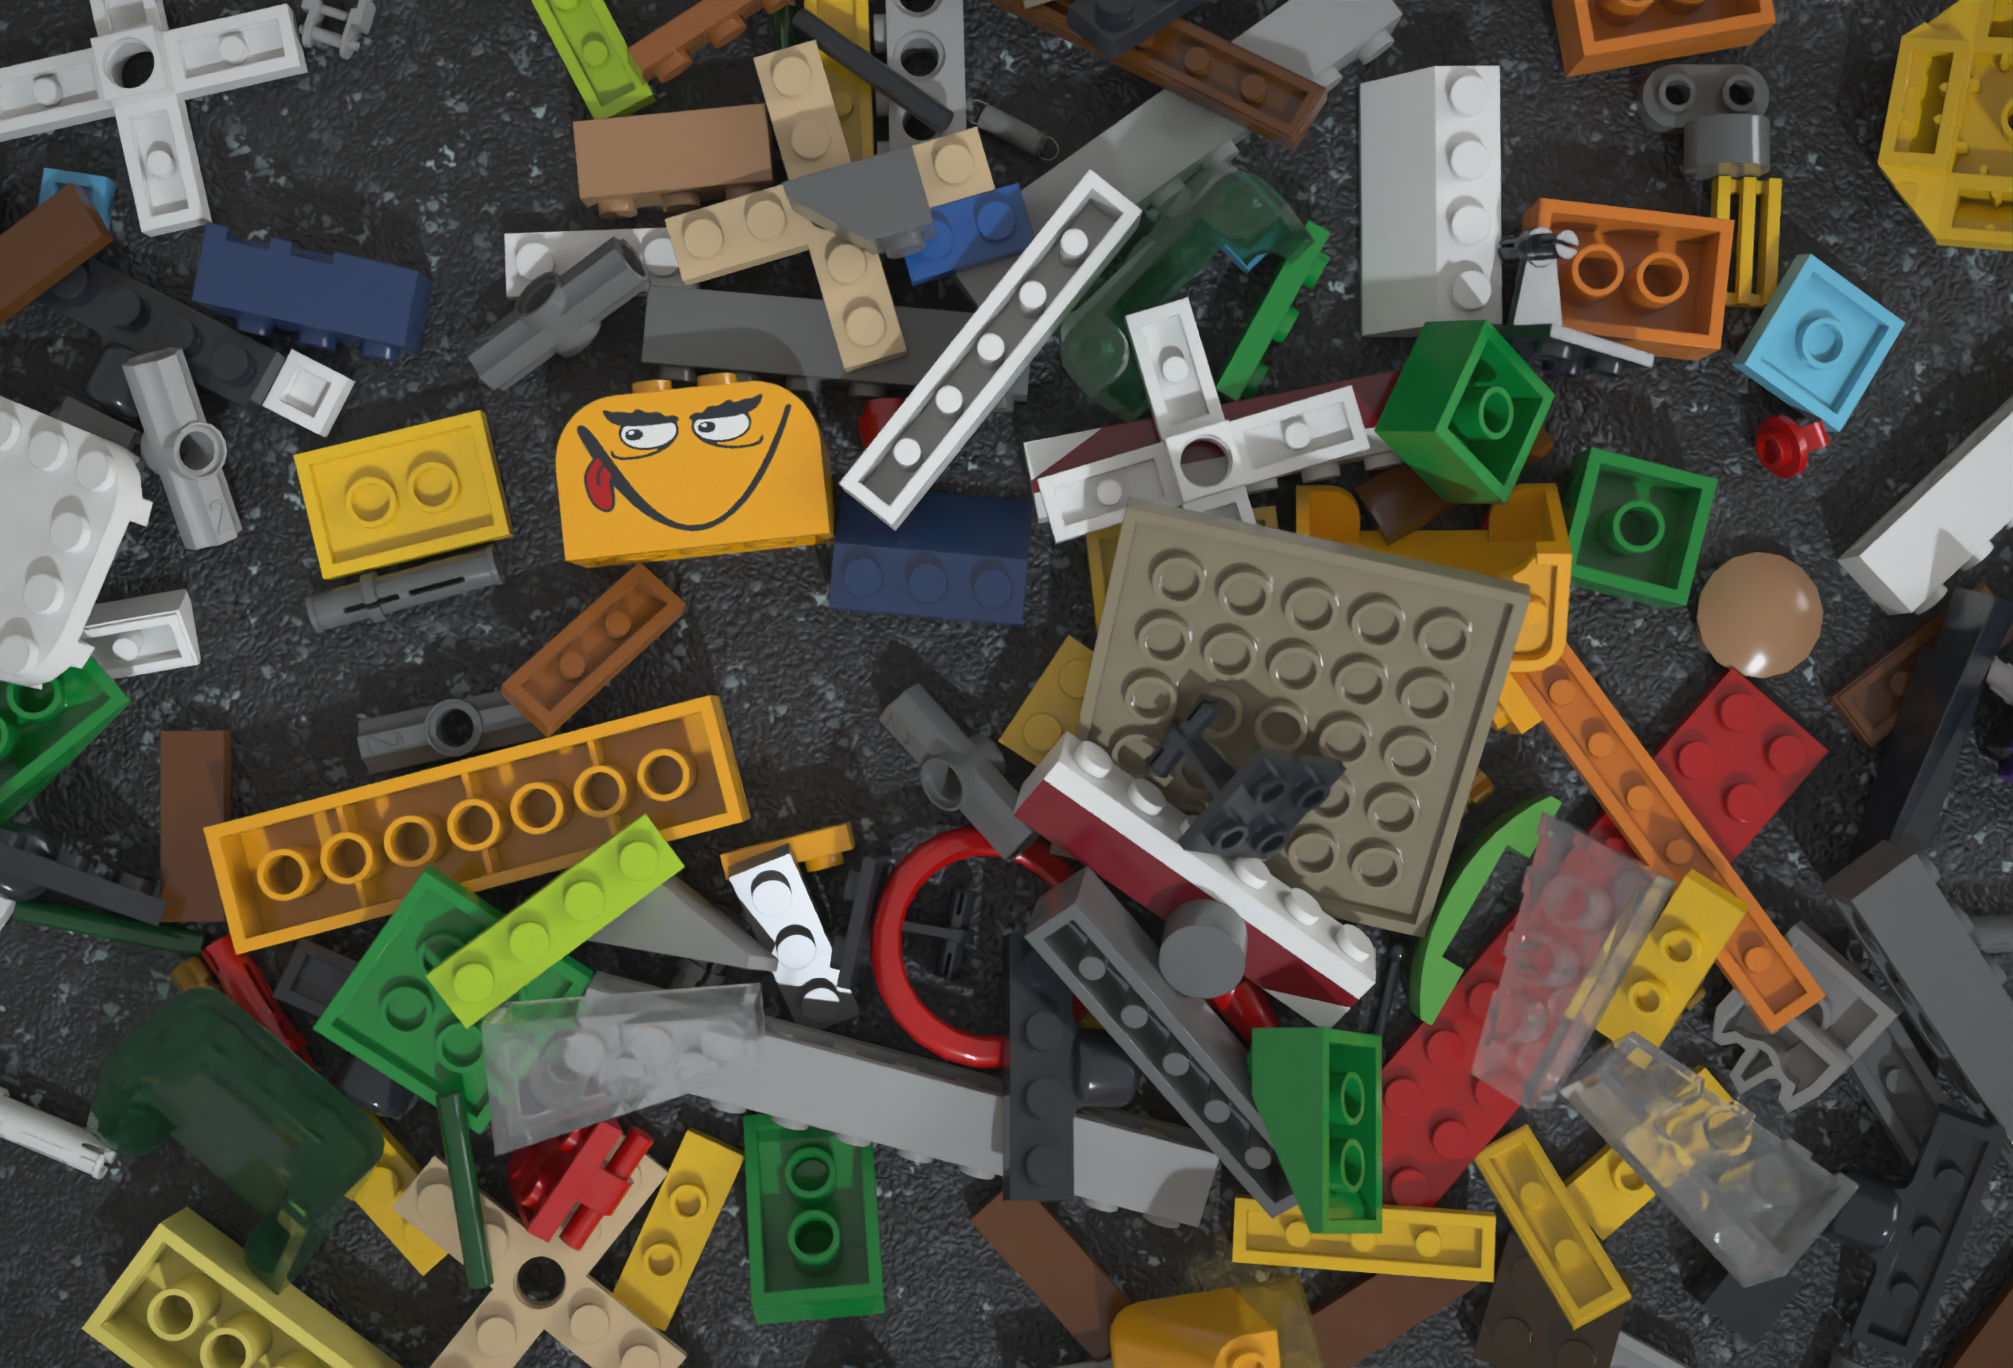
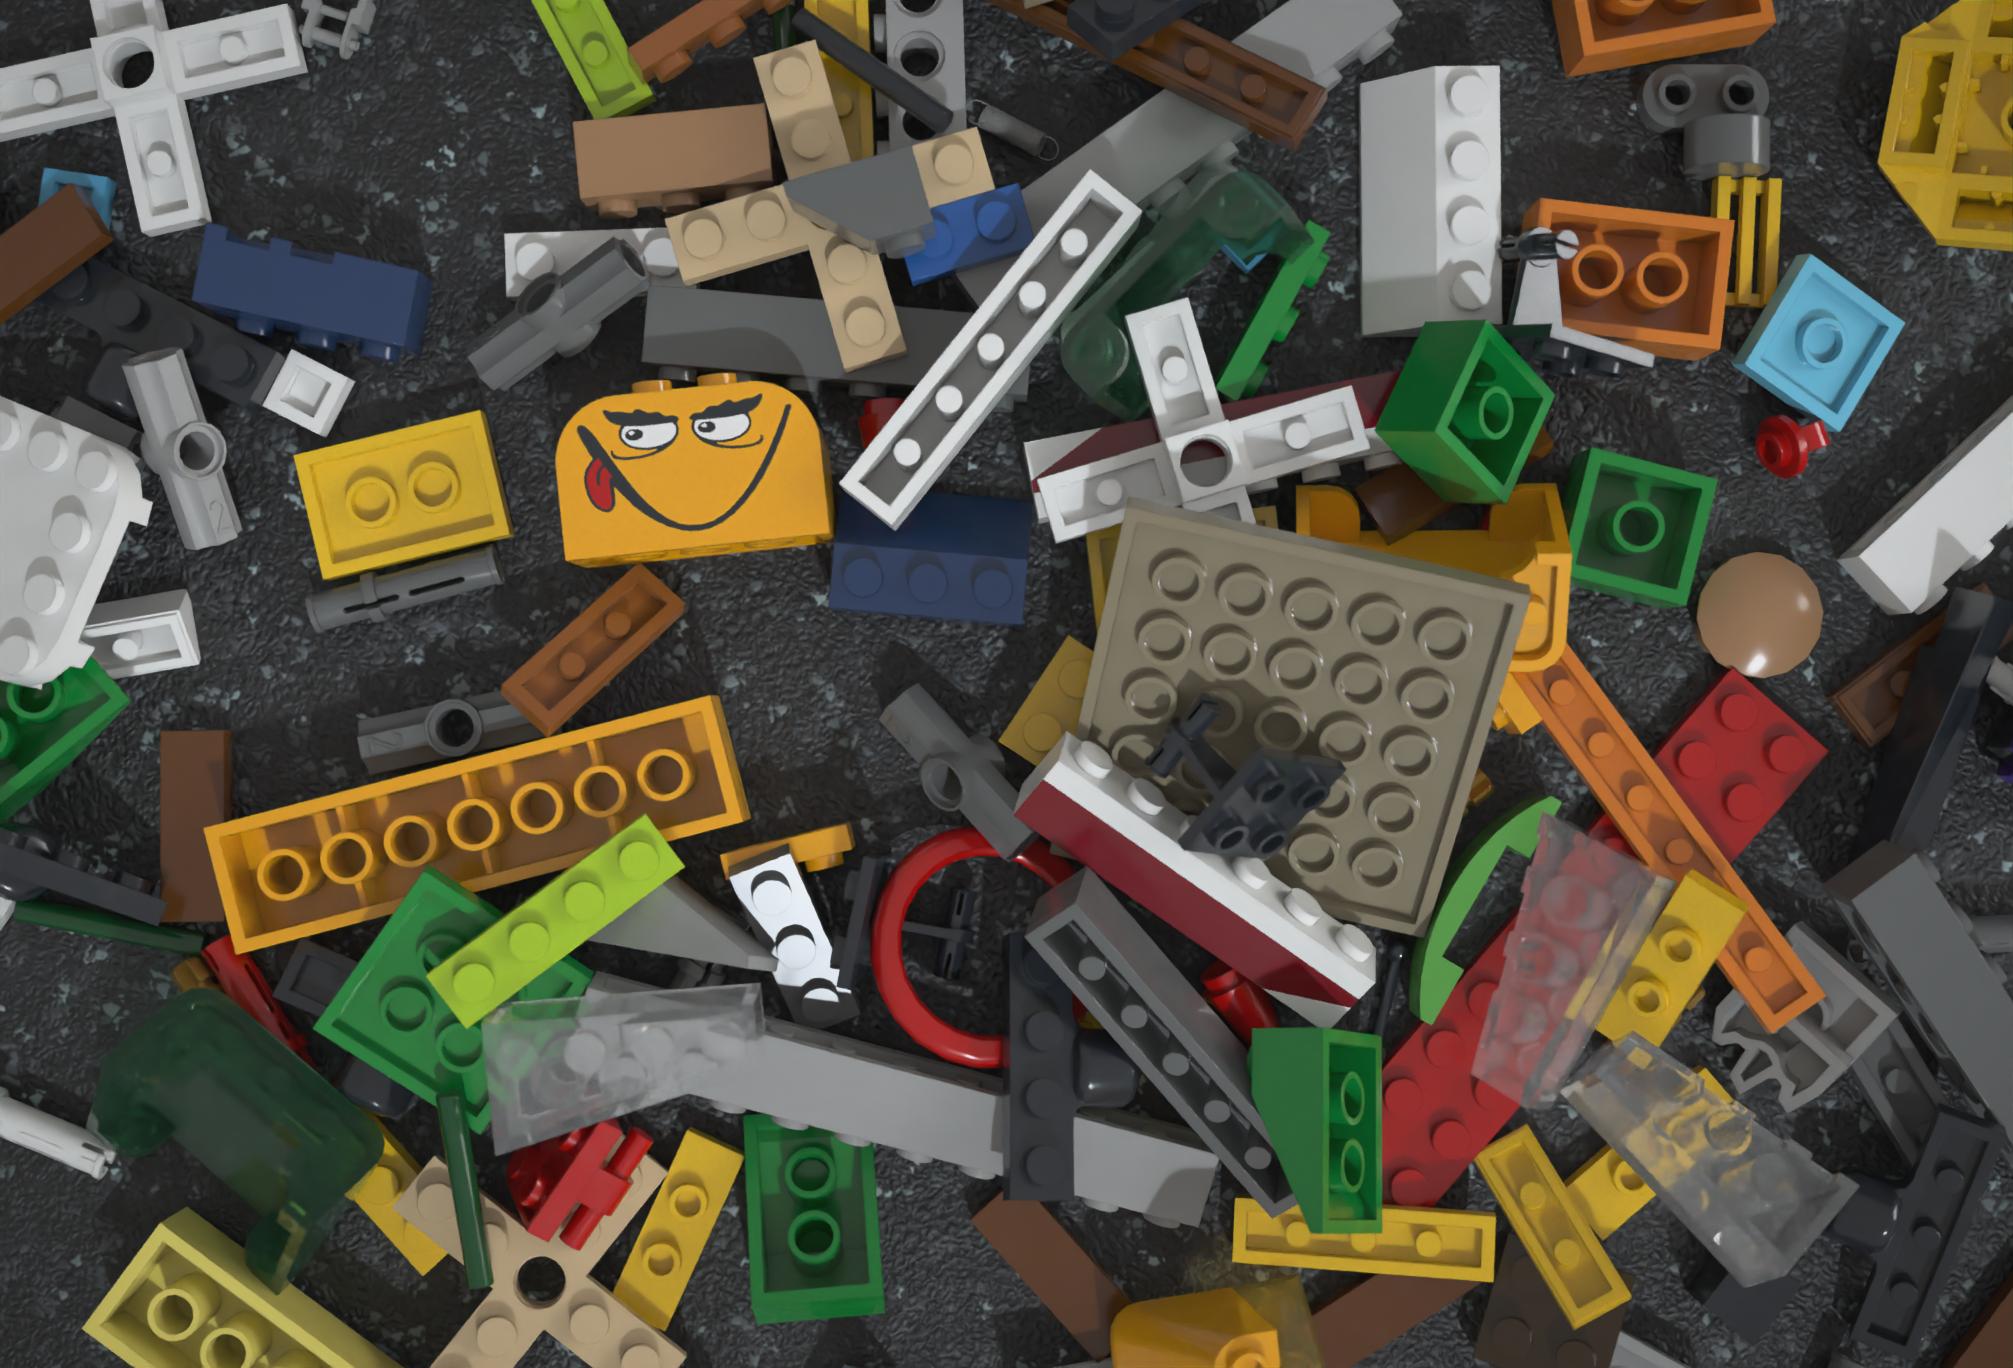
(1203, 948): dark grey piece -> none

